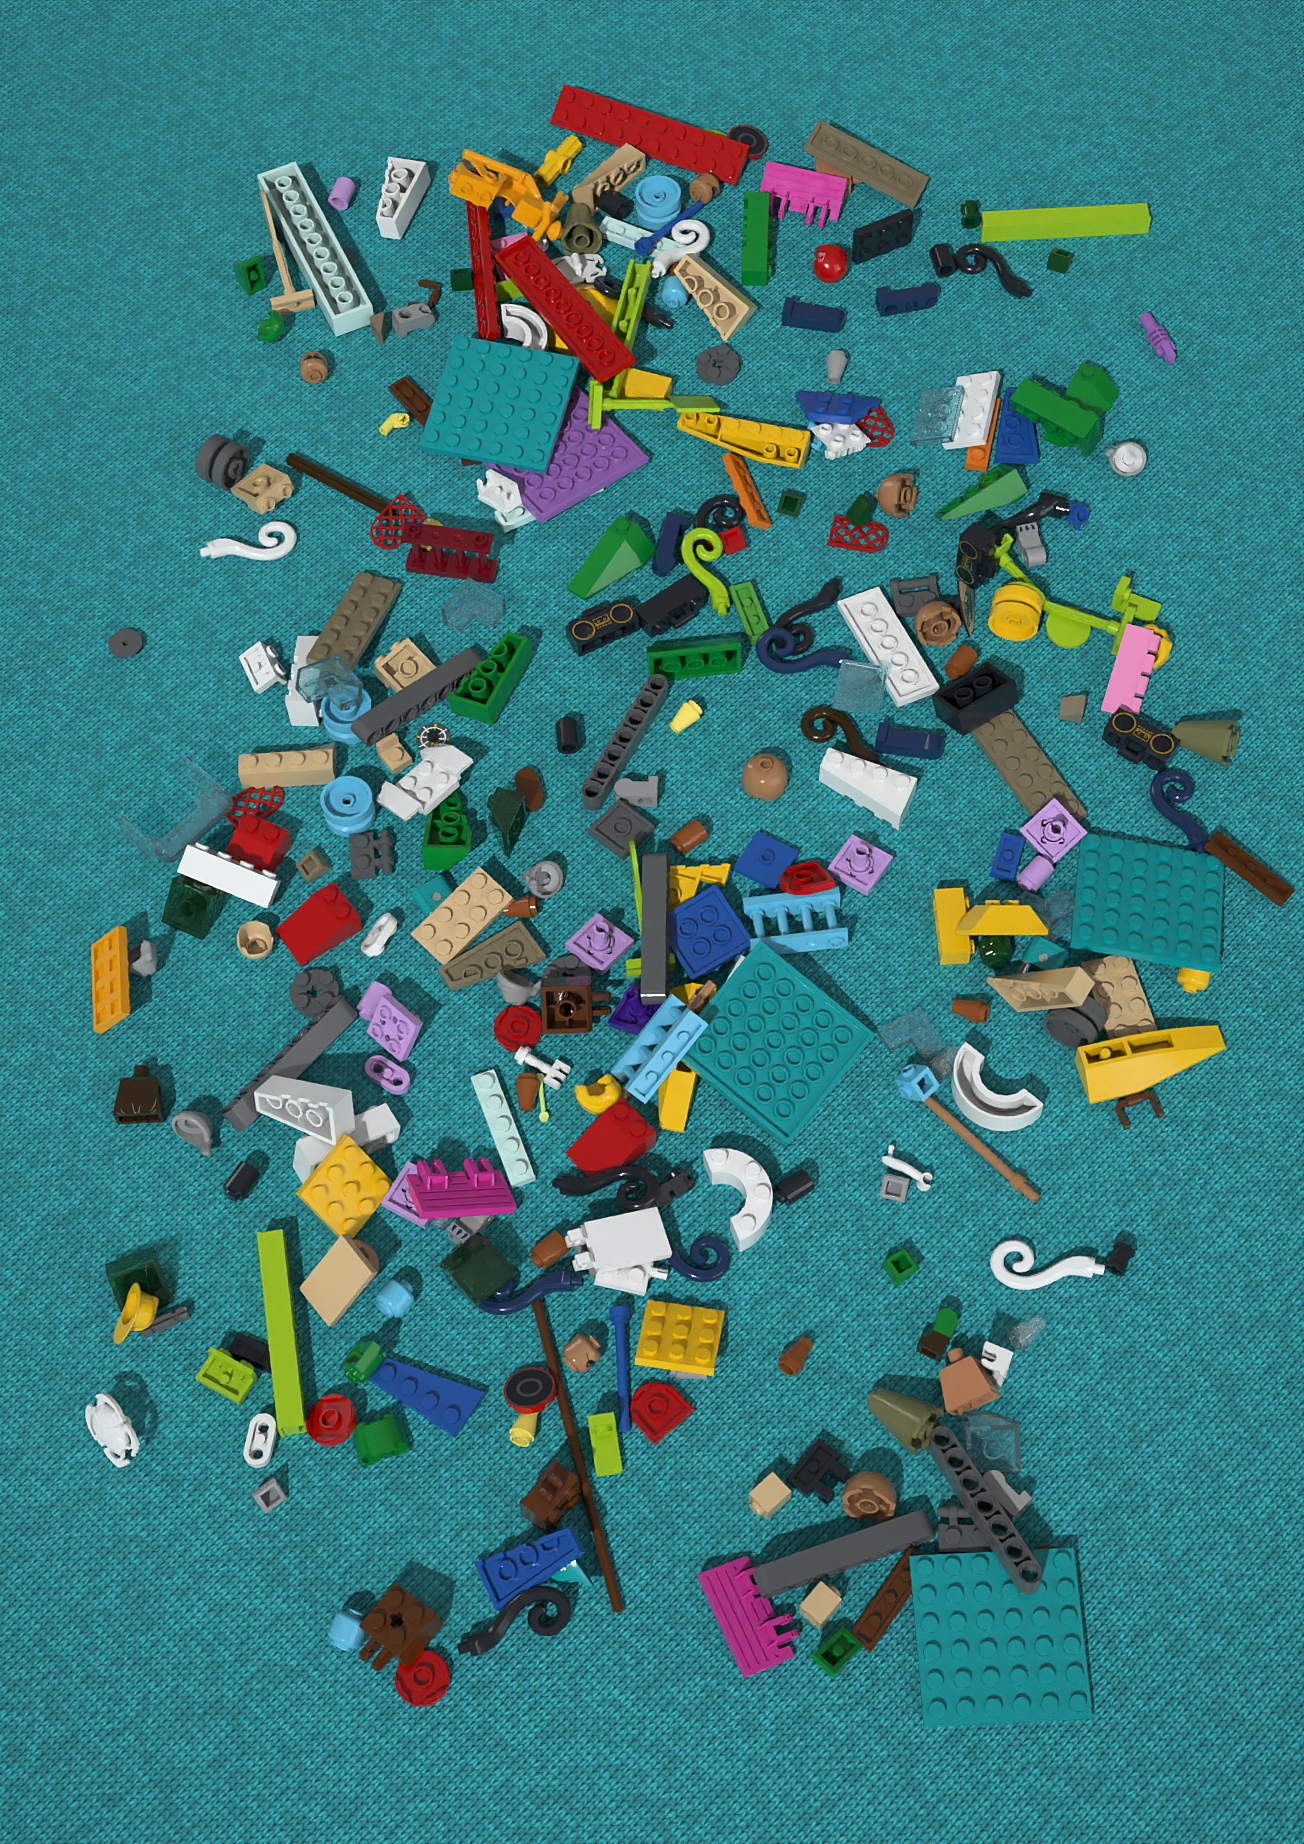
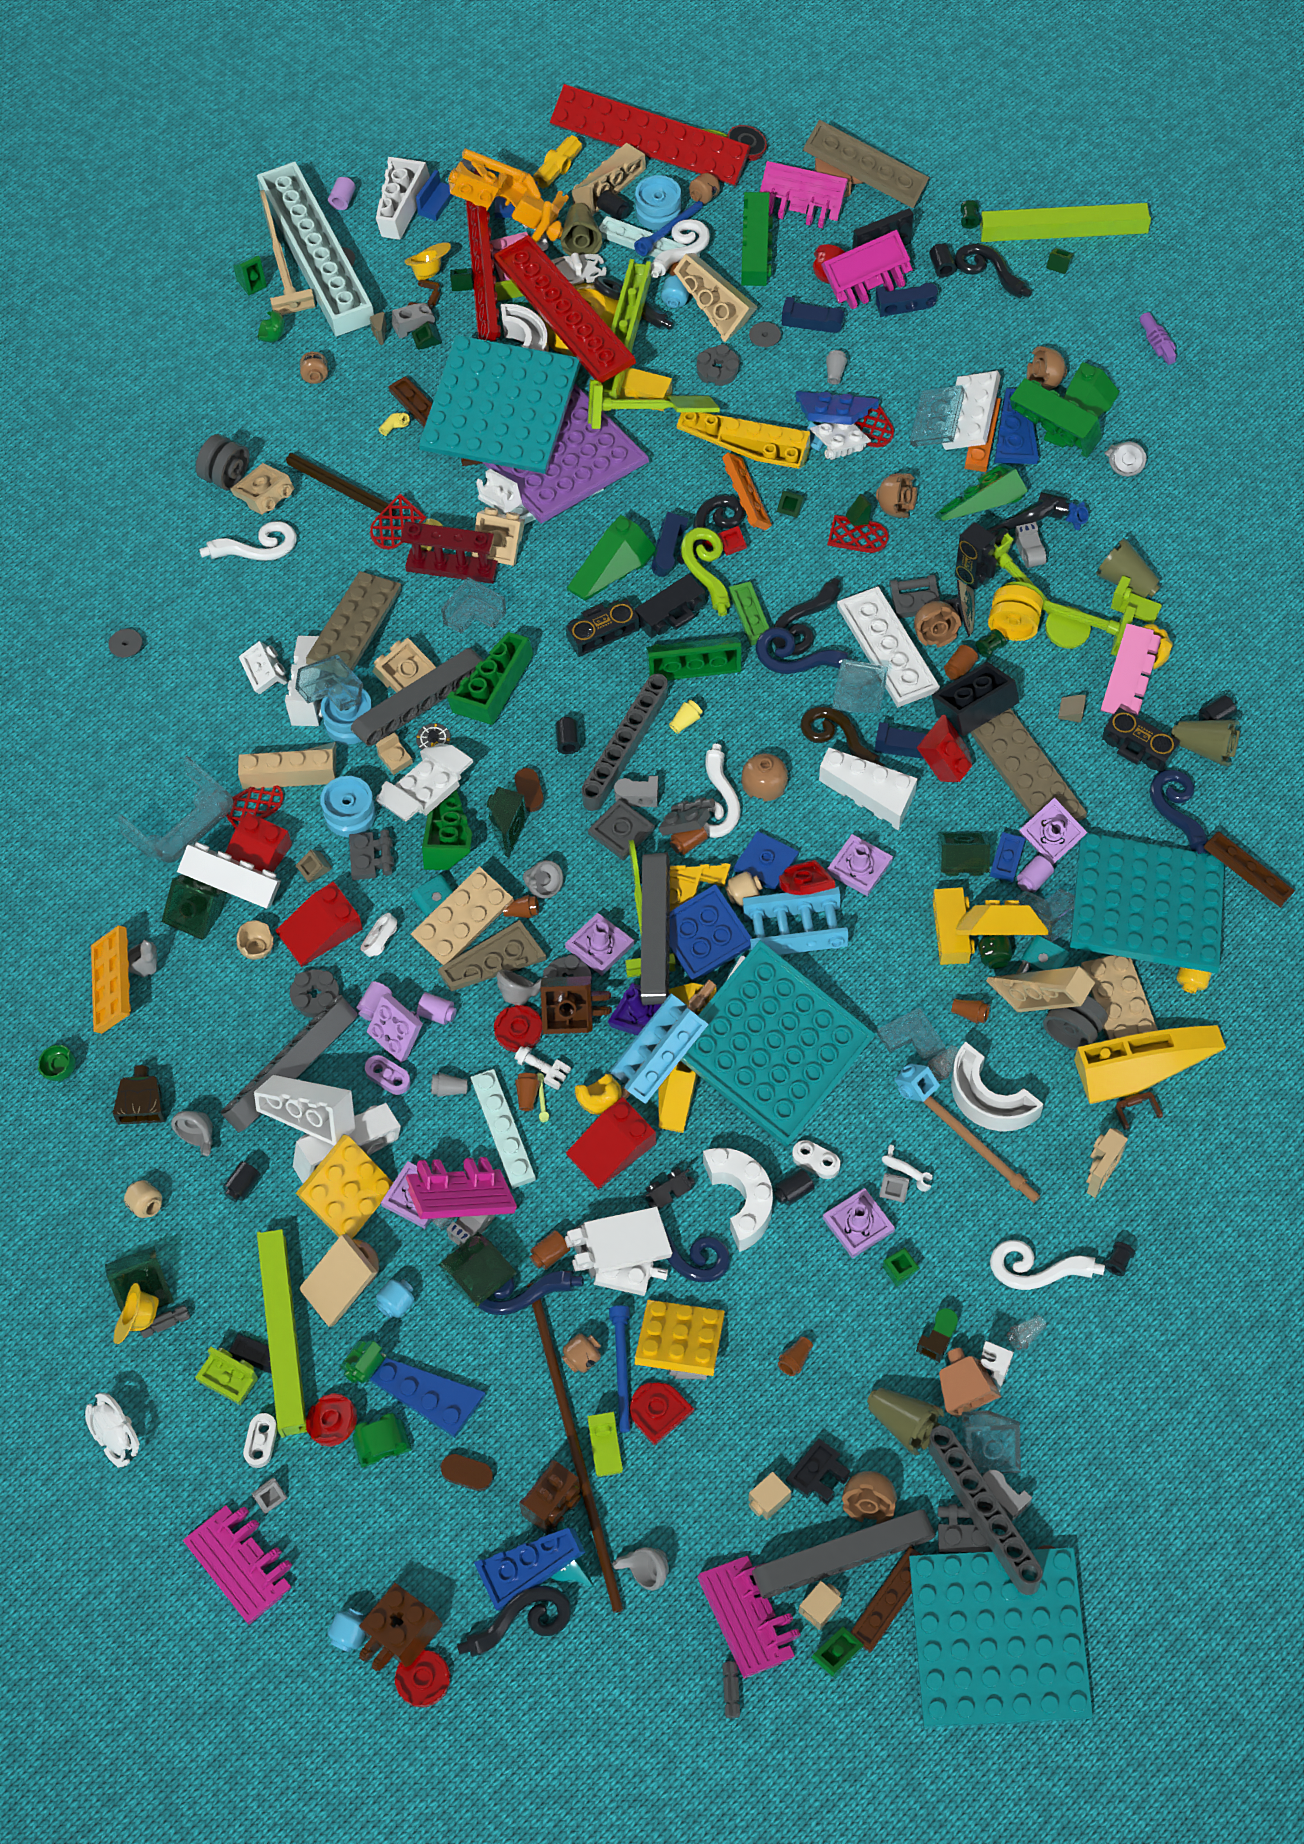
(56, 1063): none -> green hair
(143, 1199): none -> tan head
(239, 1567): none -> dark pink hinge
(426, 336): none -> dark green slope
(428, 262): none -> yellow piece
(433, 197): none -> blue panel
(436, 1009): none -> lavender brick
(447, 1085): none -> light grey cone
(466, 1472): none -> reddish brown tile
(506, 531): none -> tan plate
(523, 1429): light yellow cone -> none
(530, 1390): tile -> none
(585, 1186): black plant -> none
(647, 1566): none -> light grey hat
(687, 816): none -> dark grey plate
(714, 767): none -> white plant
(731, 1689): none -> dark grey axle
(743, 886): none -> tan head
(764, 334): none -> dark grey piece
(814, 1160): none -> white plate
(859, 1220): none -> lavender plate
(868, 265): none -> dark pink hinge
(945, 752): none -> red slope
(964, 853): none -> clear green slope
(991, 643): none -> dark green bush
(1047, 367): none -> medium nougat cylinder
(1105, 1157): none -> tan plate
(1129, 563): none -> olive cone
(1219, 709): none -> black brick

